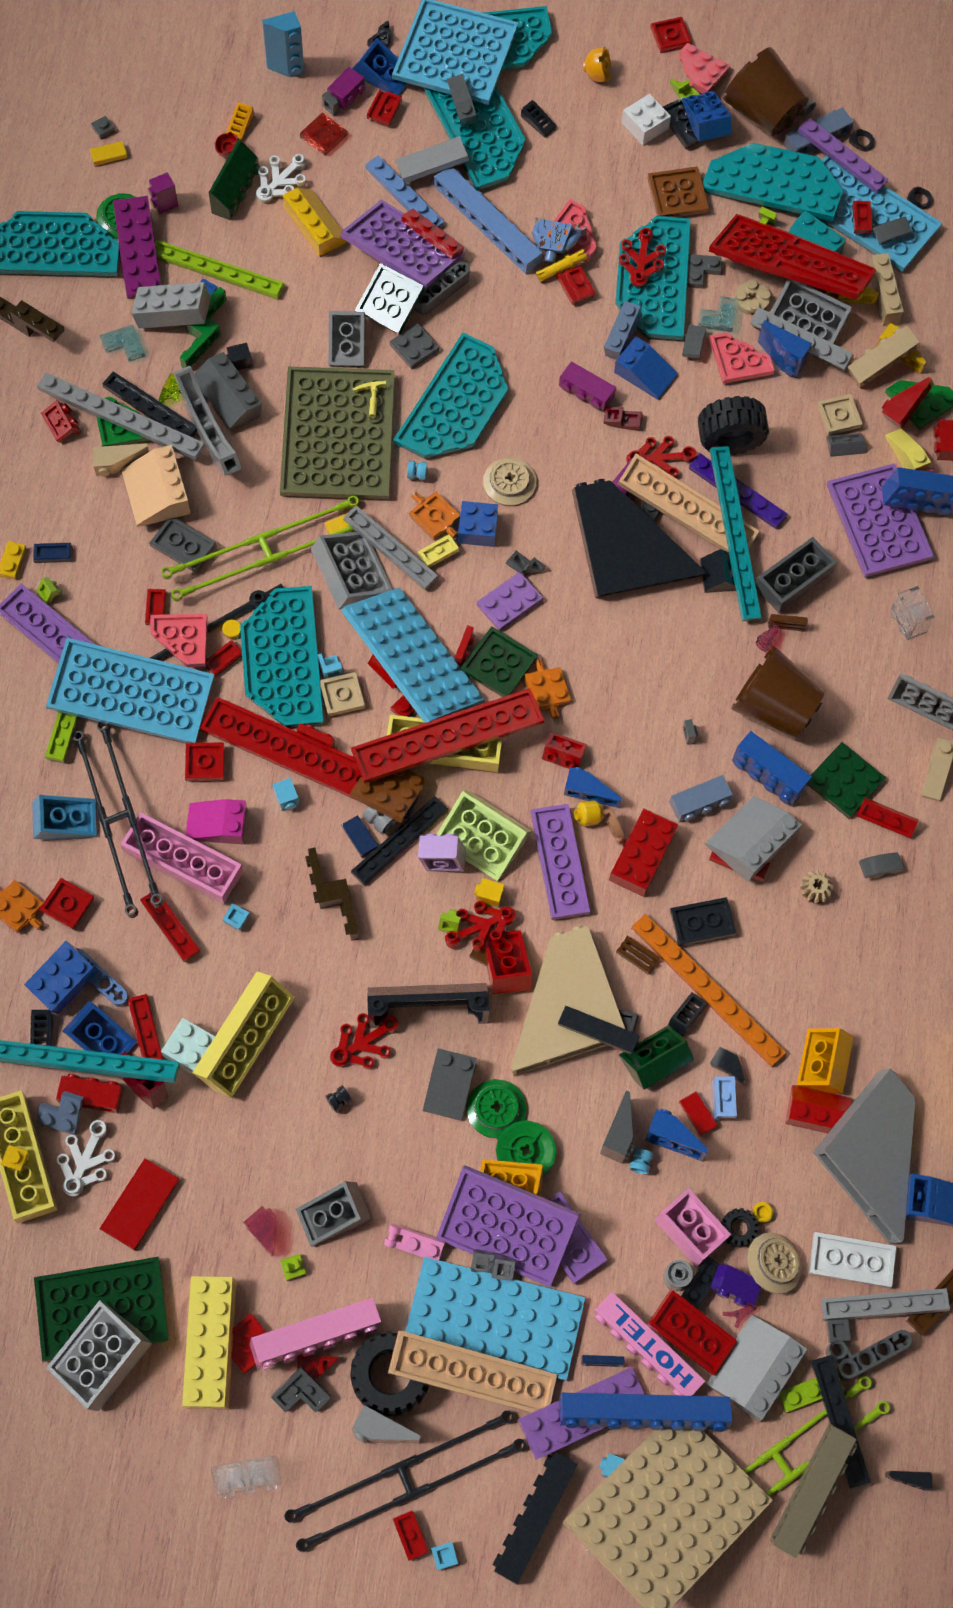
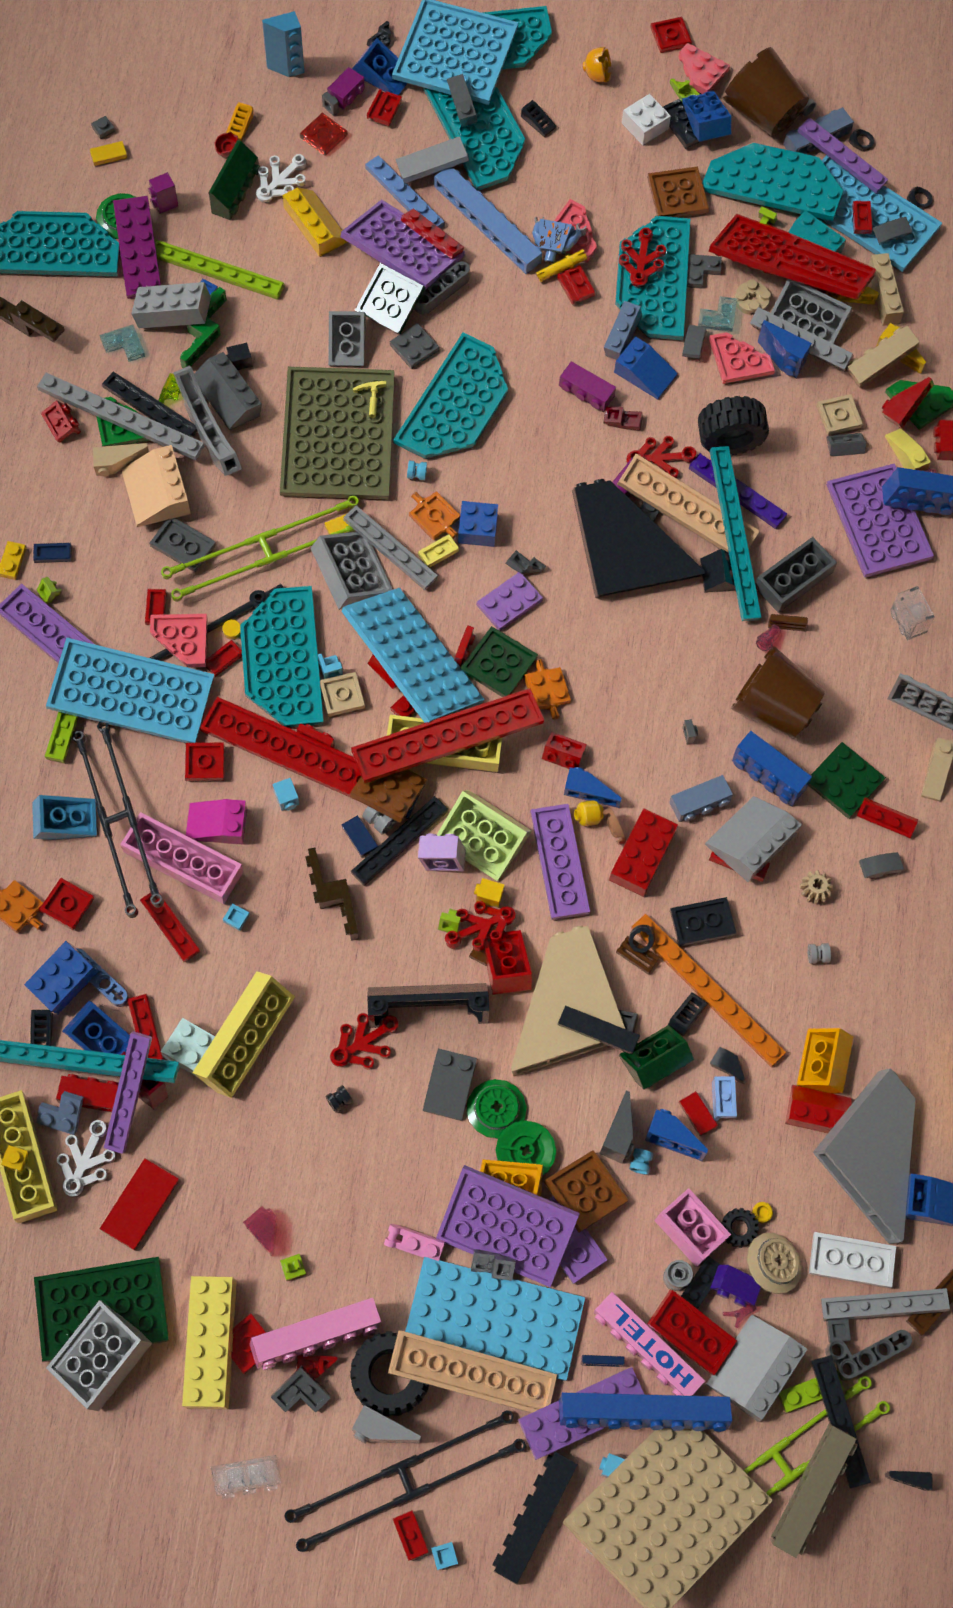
(127, 1092): none -> medium lavender plate
(333, 1213): dark grey slope -> none
(506, 492): tan piece -> none
(587, 1189): none -> dark orange plate
(644, 928): none -> black piece
(819, 953): none -> light grey wheel

